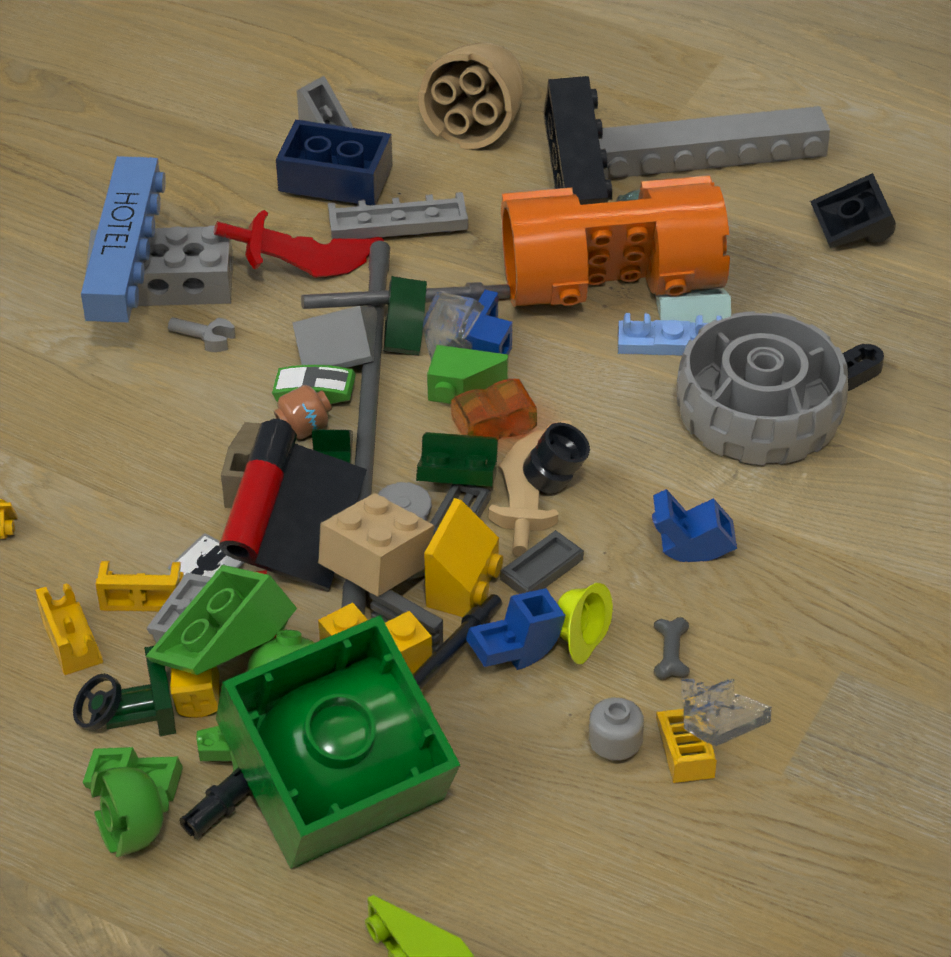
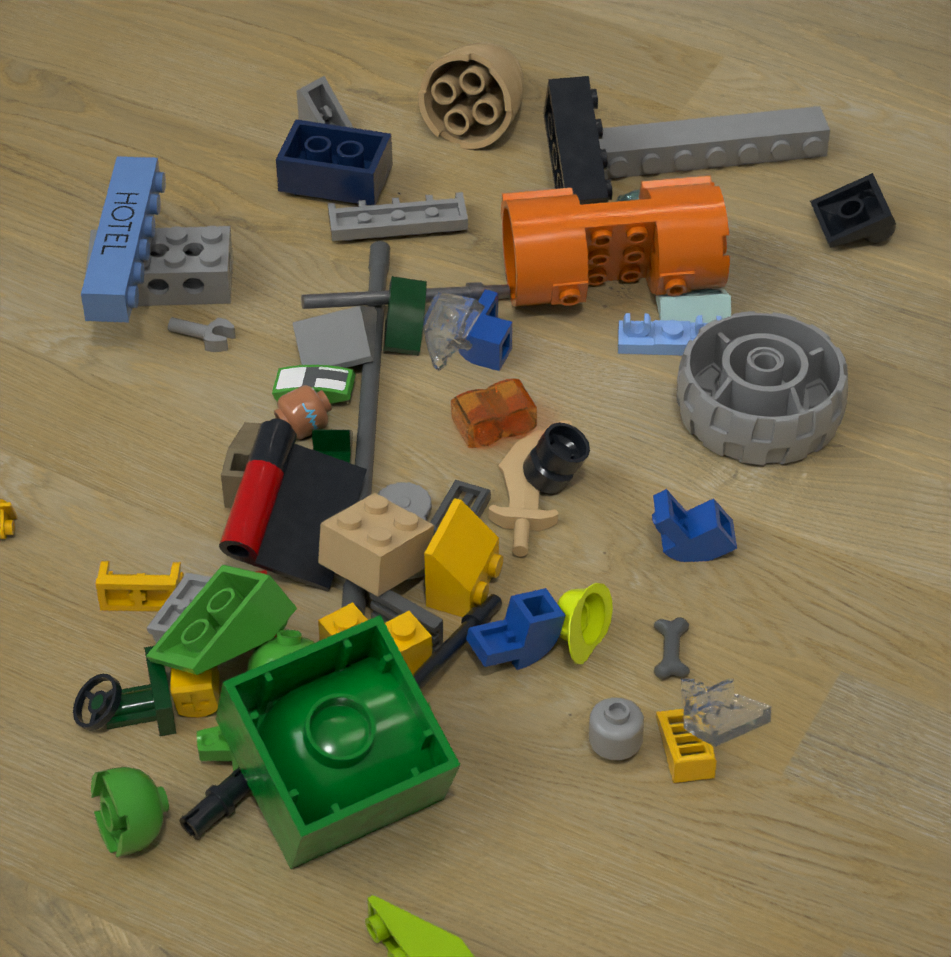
(68, 631): yellow hinge -> none
(162, 770): bright green slope -> none
(205, 557): sticker -> none
(305, 253): red sword -> none
(458, 459): dark green bracket -> none
(462, 370): bright green slope -> none
(542, 564): dark grey tile -> none
(868, 368): black beam -> none

